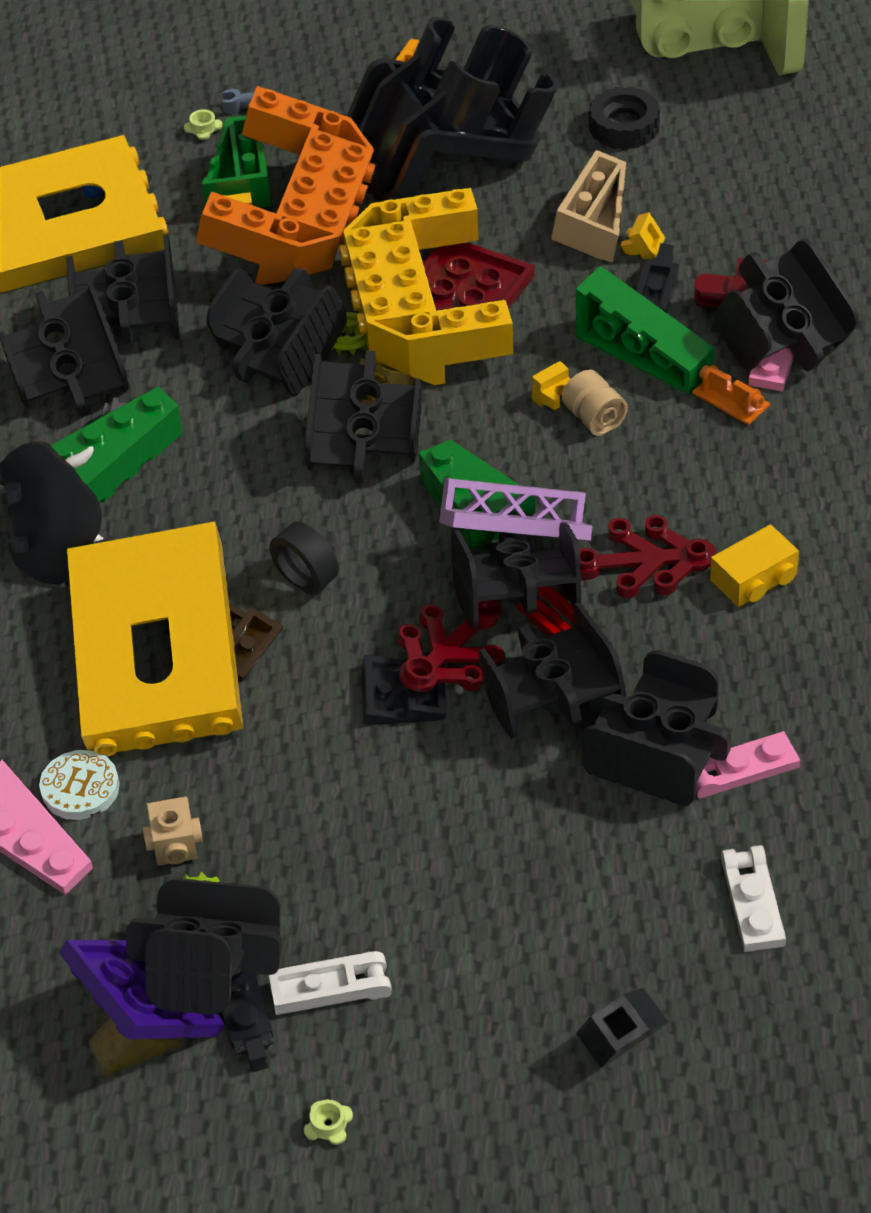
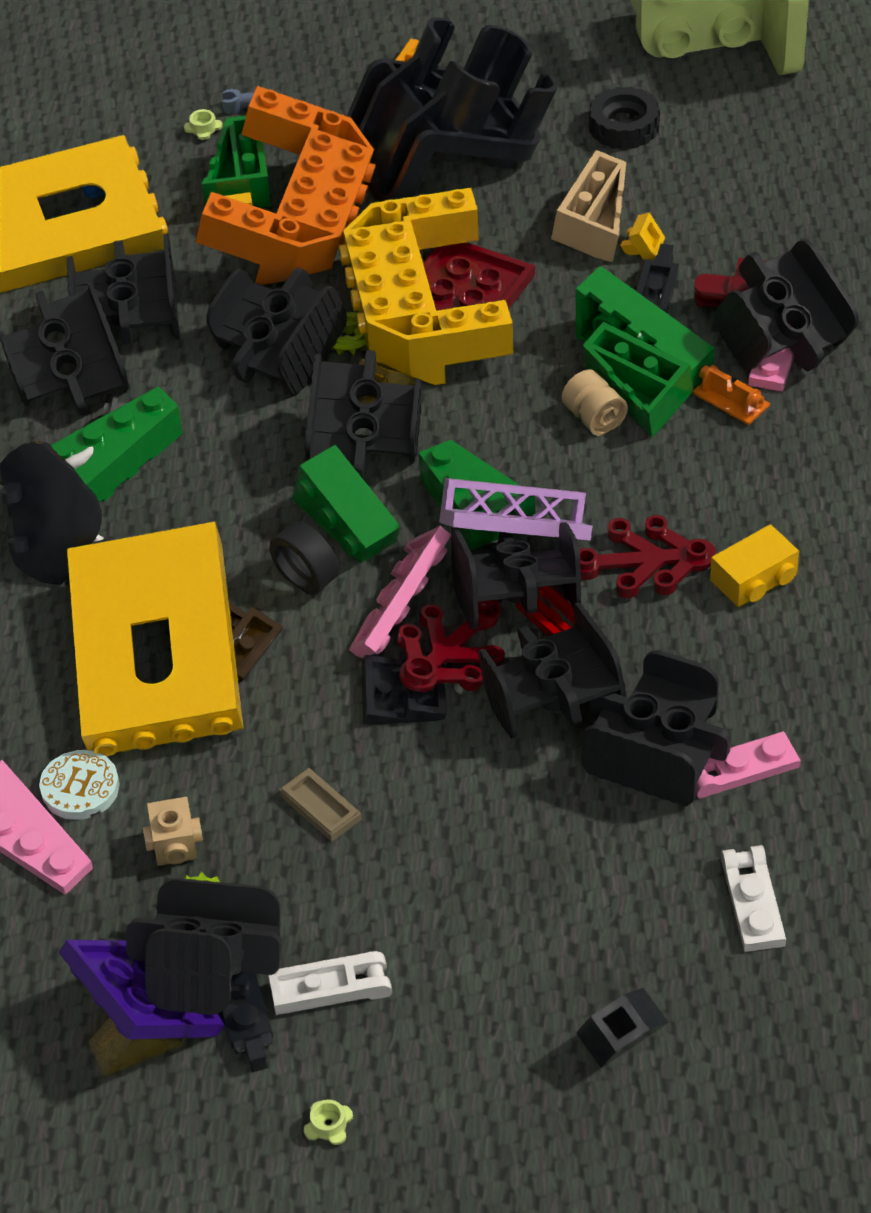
(320, 804): none -> dark tan tile
(344, 505): none -> green wedge
(410, 579): none -> bright pink wing
(549, 385): yellow tile -> none
(641, 374): none -> green wedge

